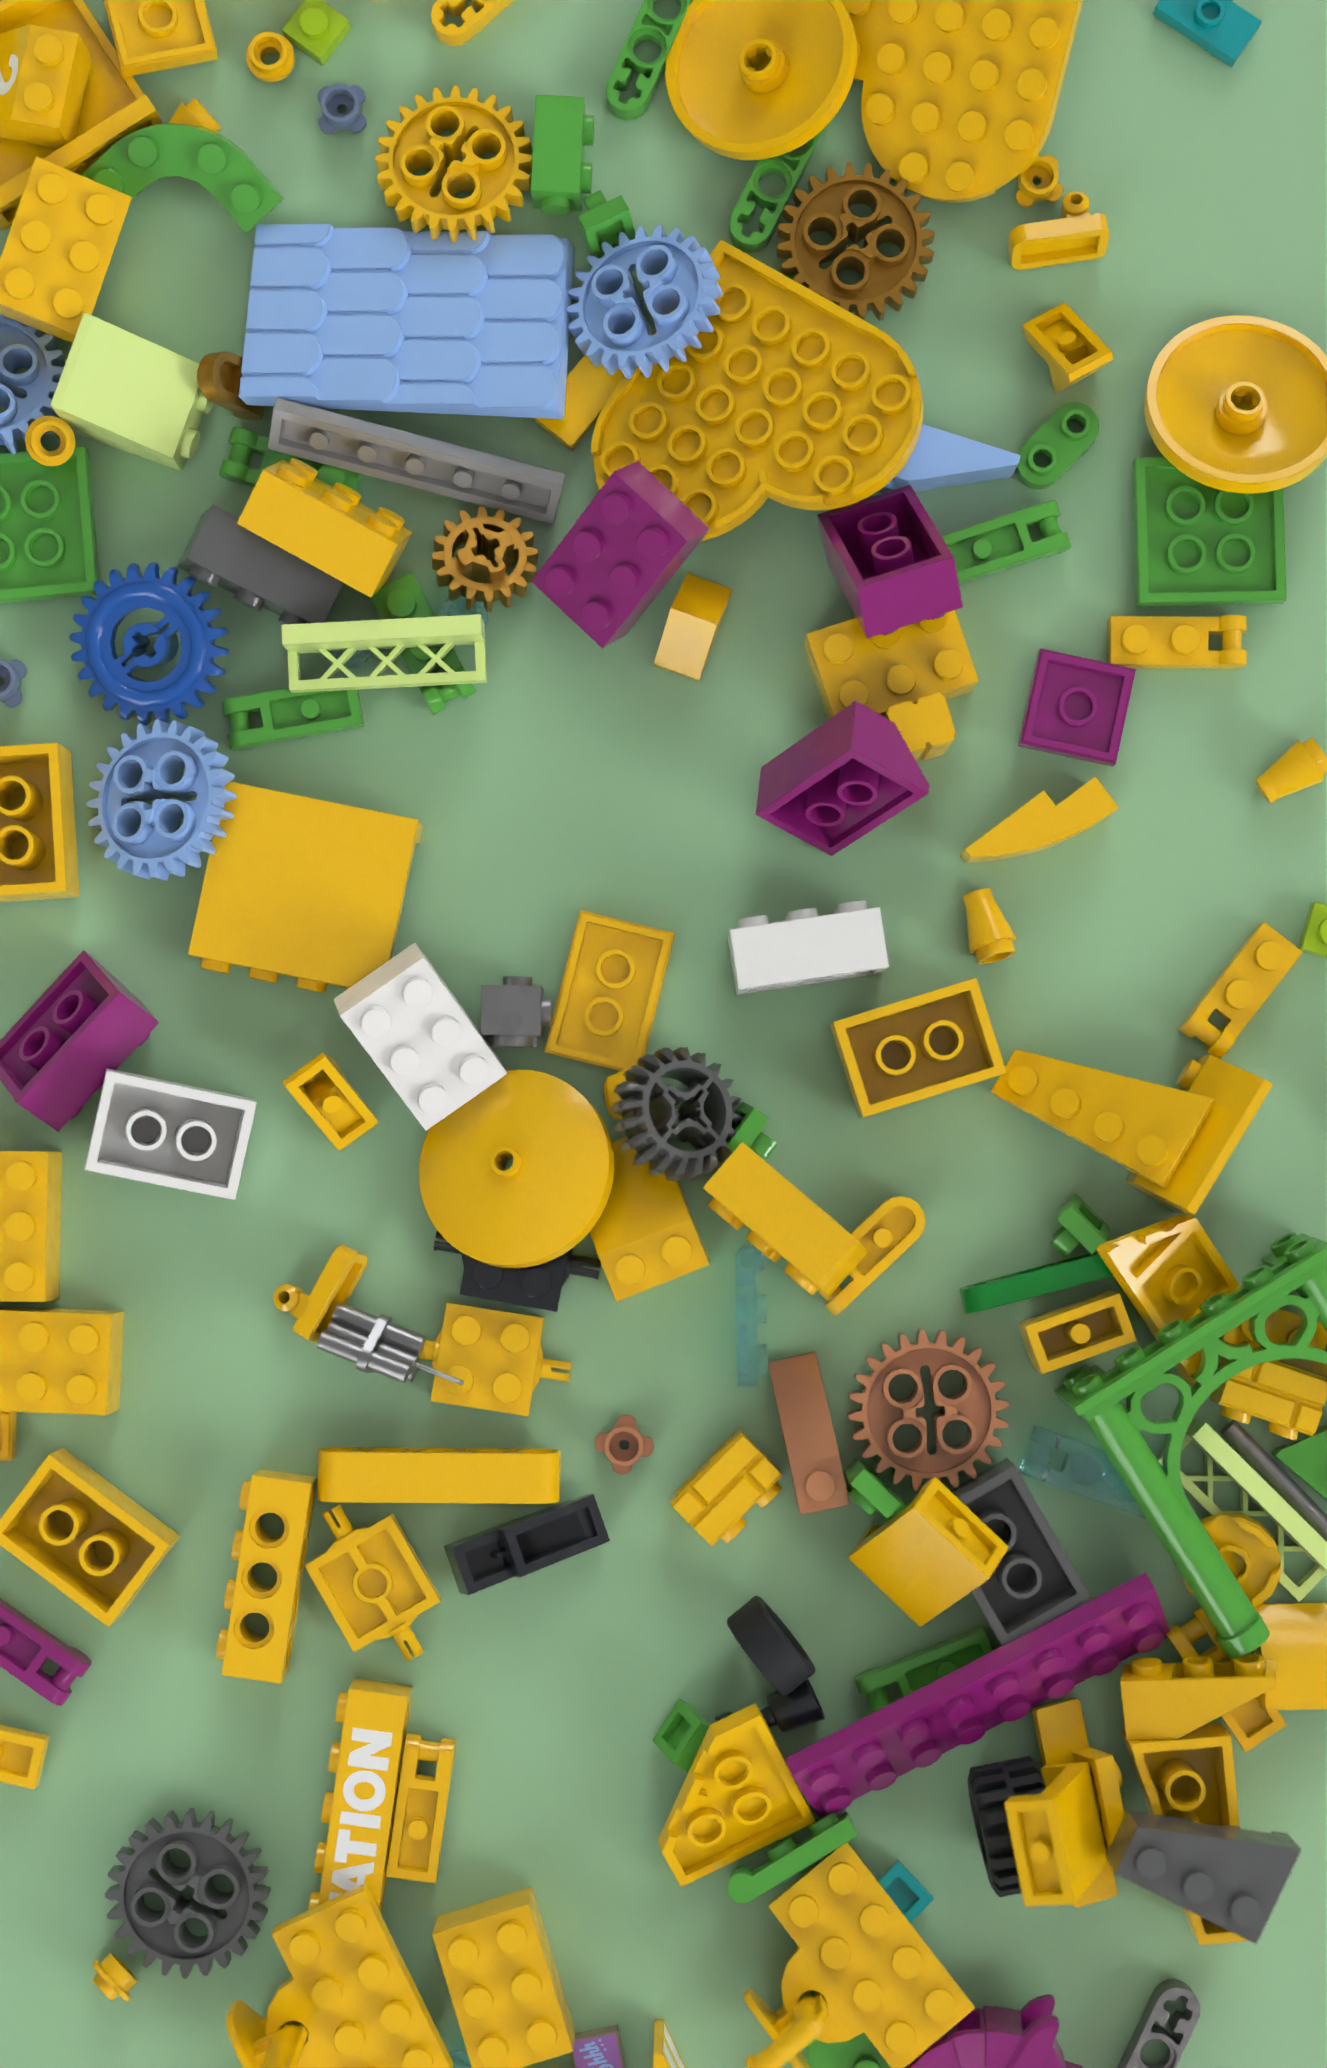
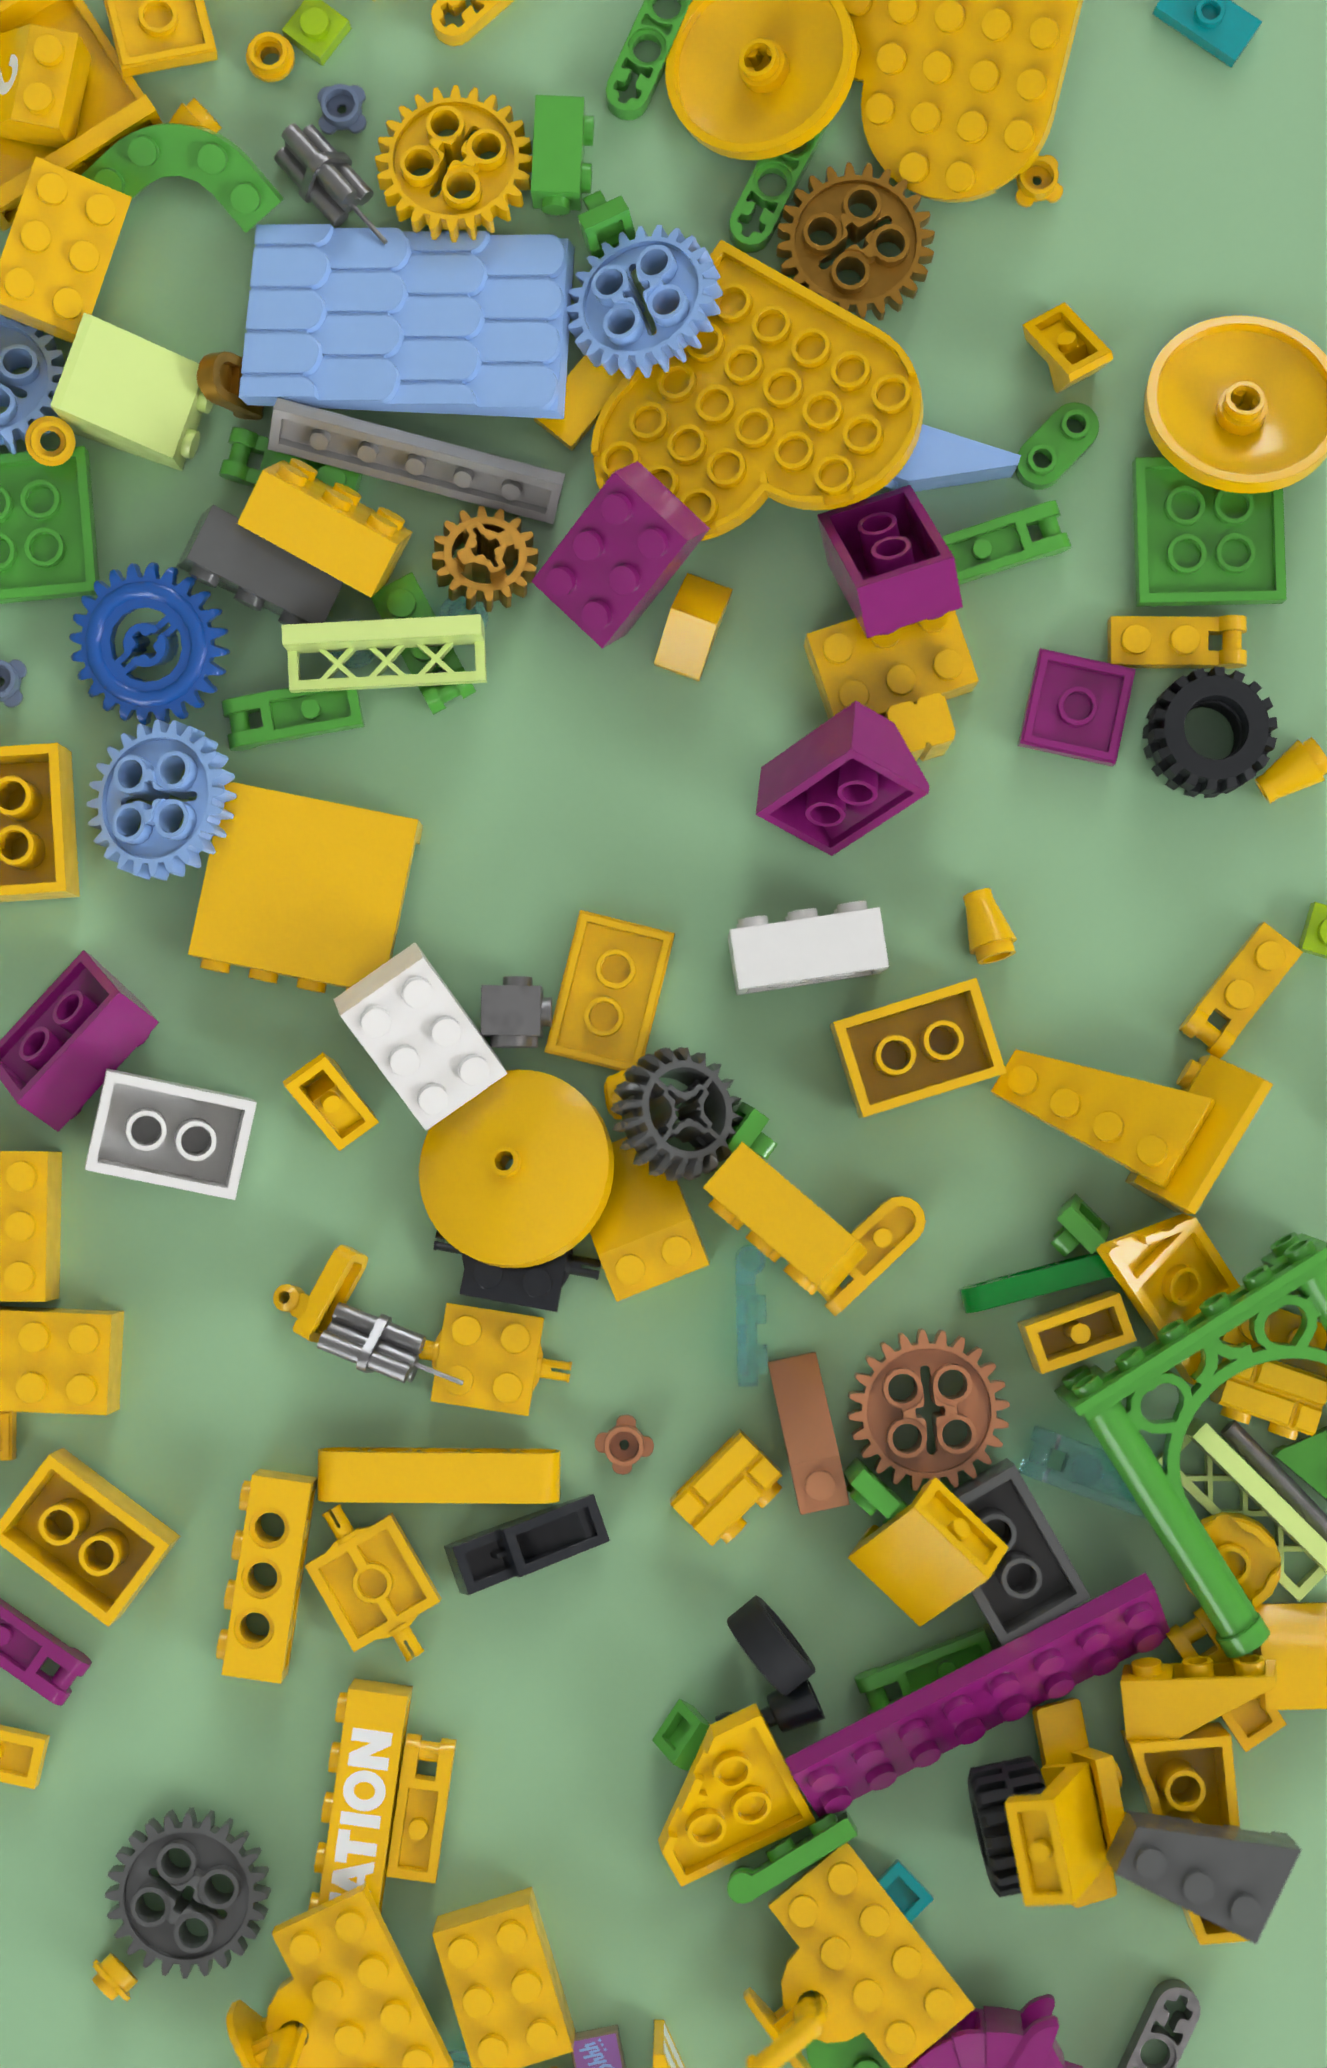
(323, 175): none -> flat silver piece
(1043, 824): yellow slope -> none
(1062, 240): yellow piece -> none
(1242, 710): none -> black tyre

